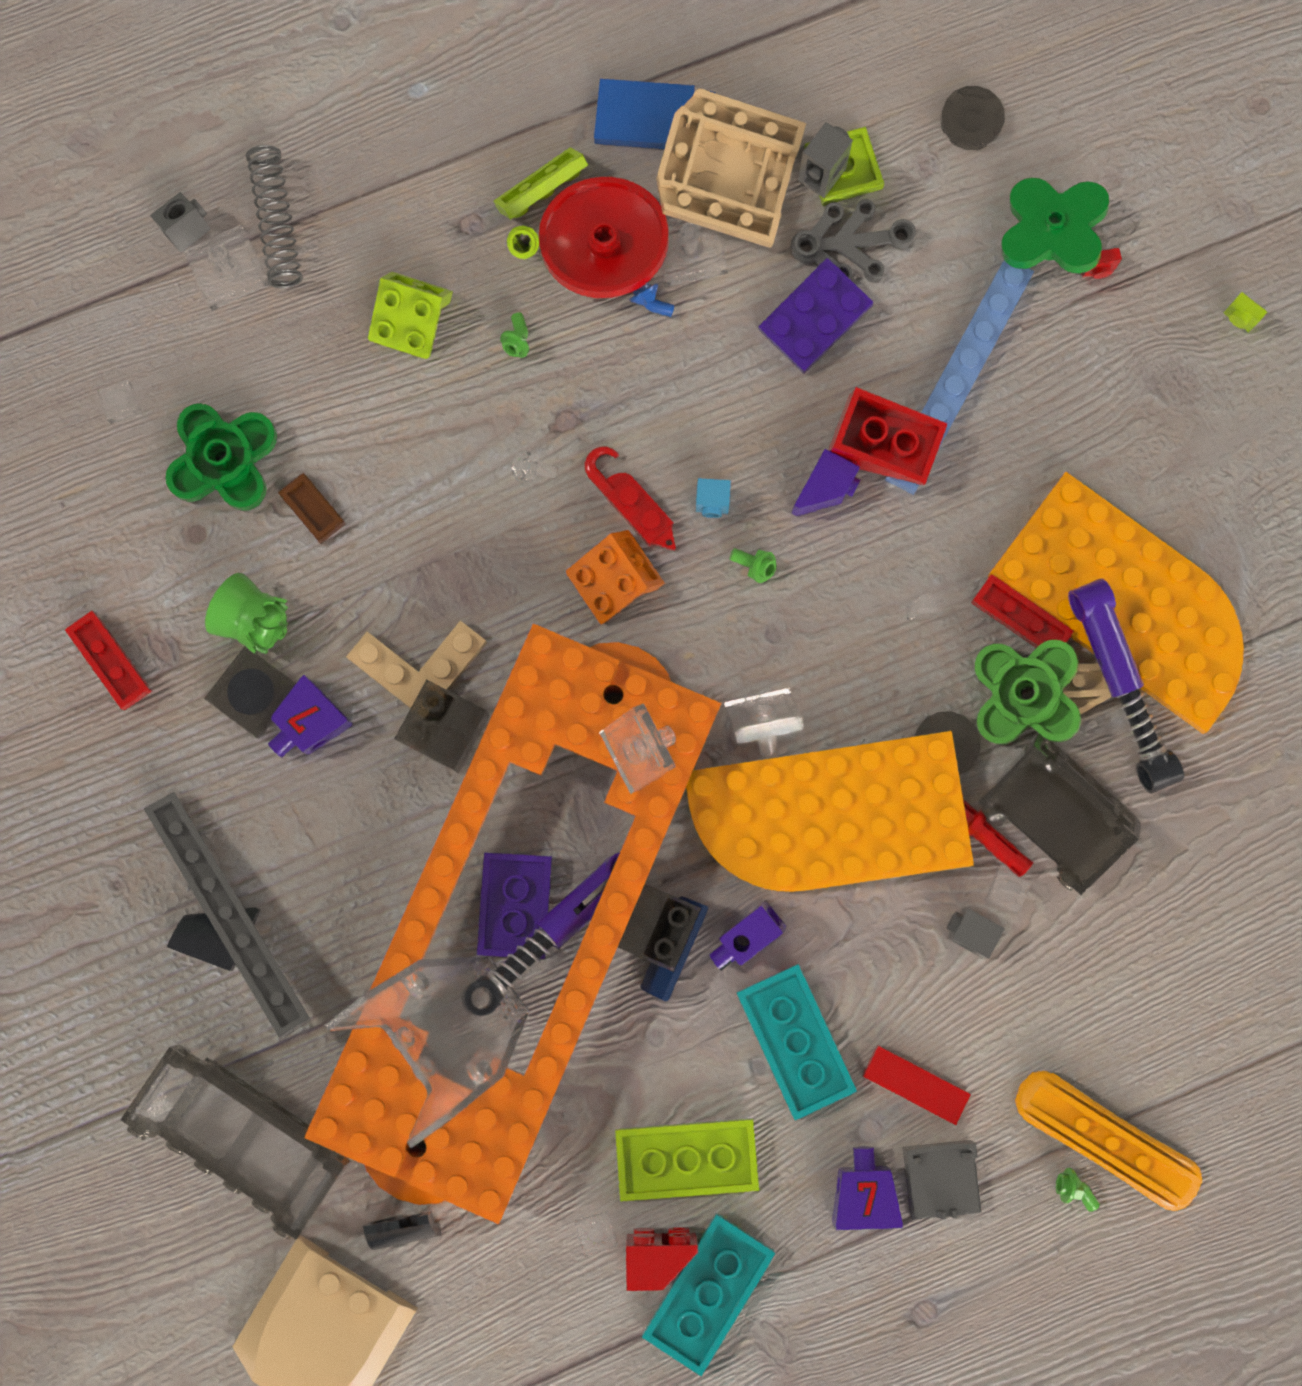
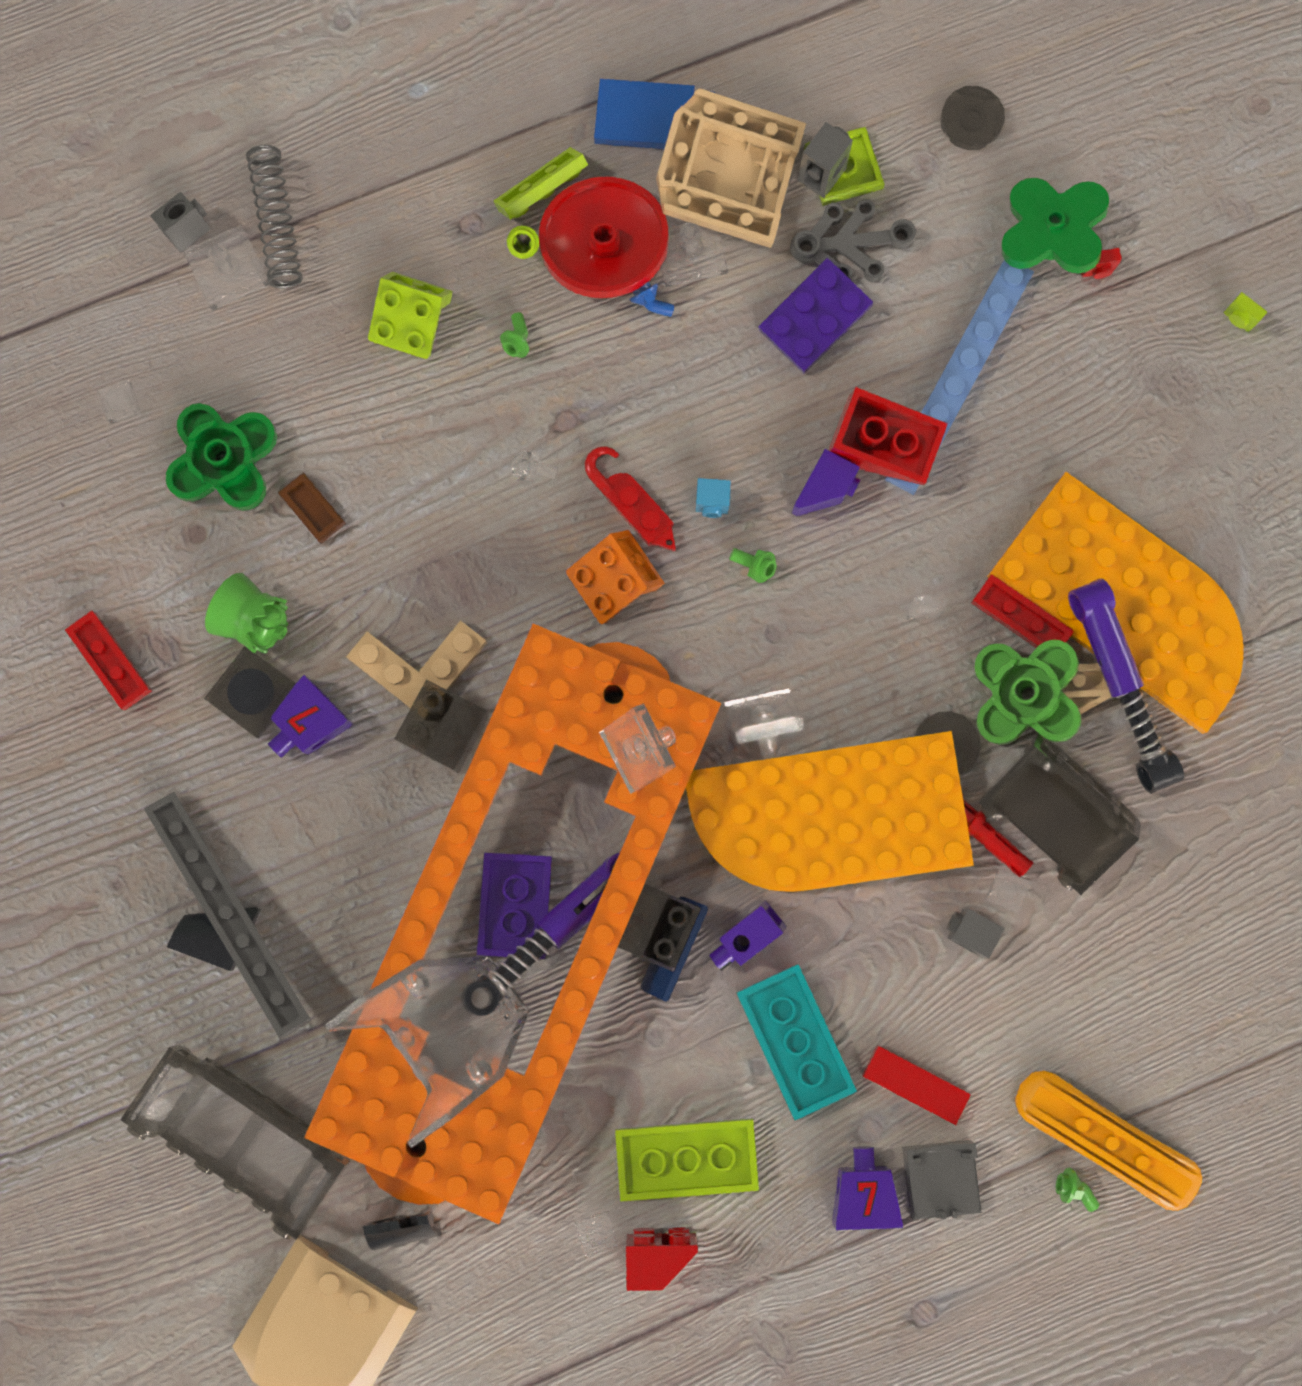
(708, 1294): teal plate -> none

